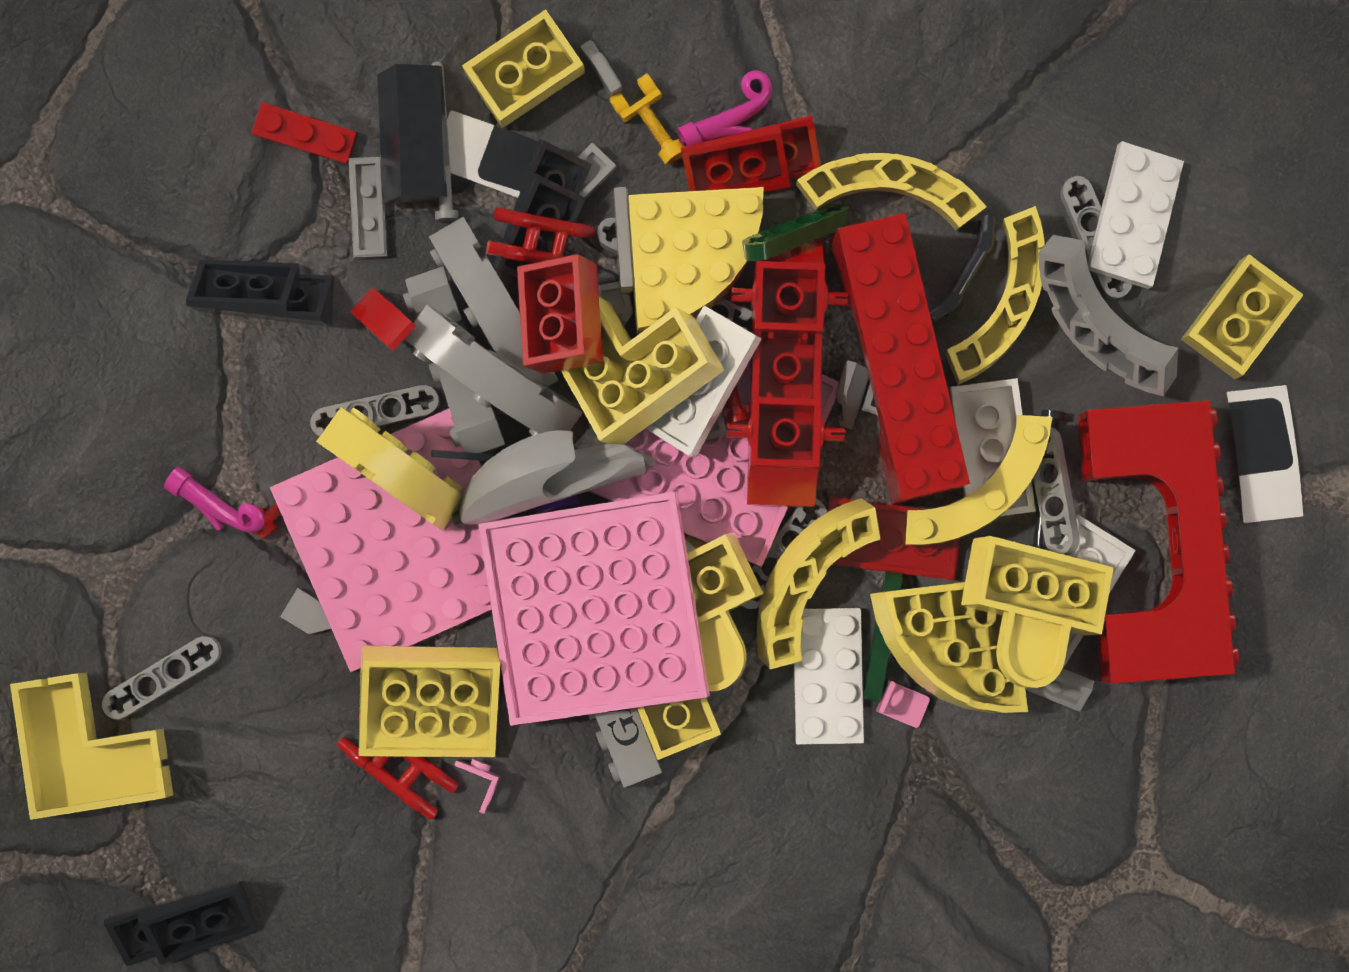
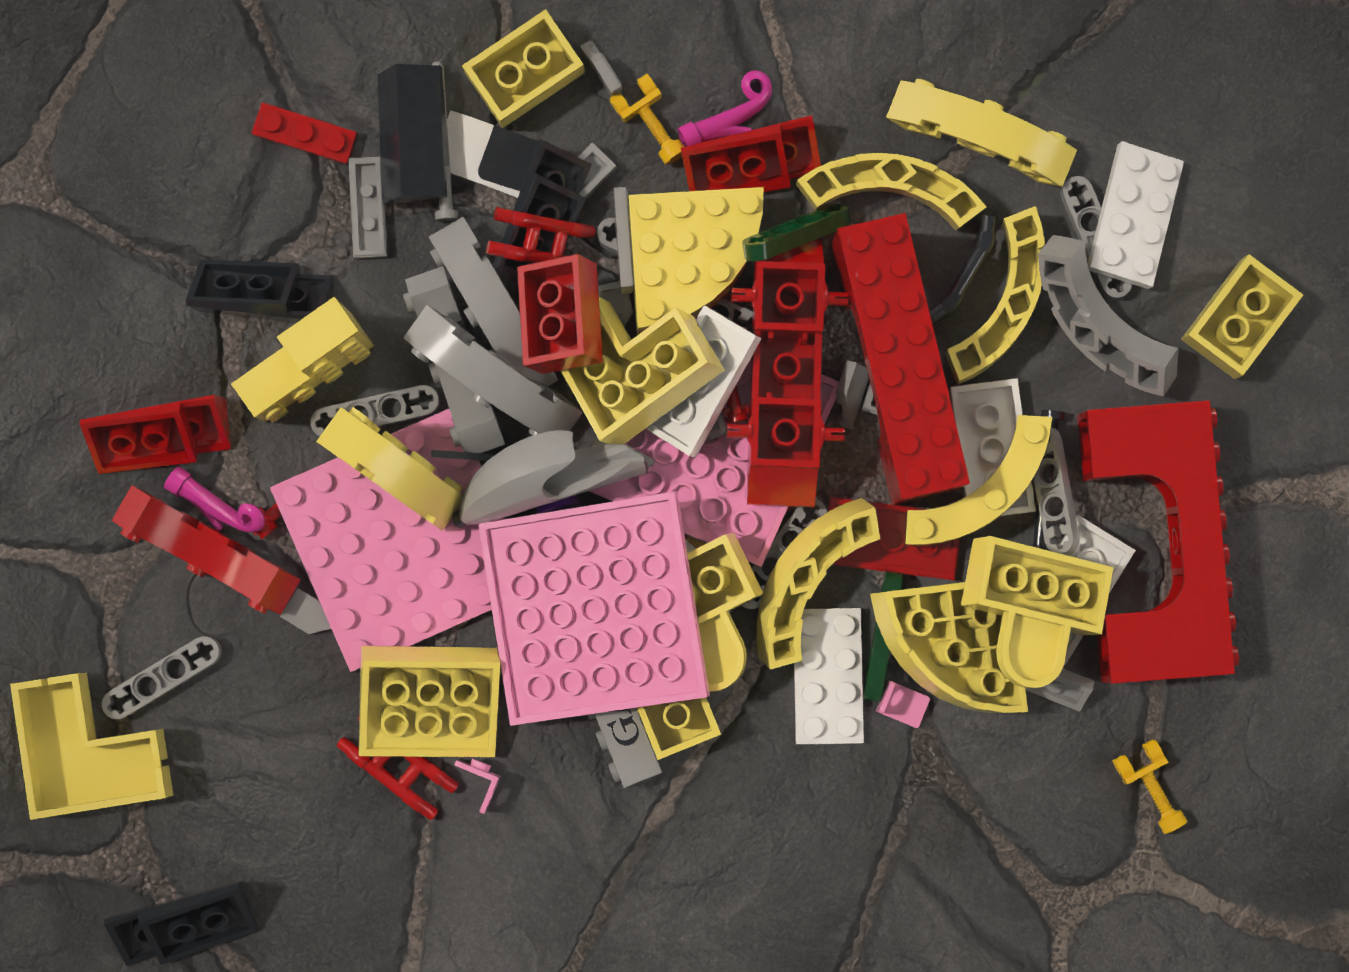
(158, 434): none -> red slope
(205, 550): none -> red brick
(310, 354): none -> light yellow brick
(382, 318): red slope -> none
(983, 129): none -> light yellow brick
(1170, 818): none -> yellow bar
(1266, 454): sticker -> none

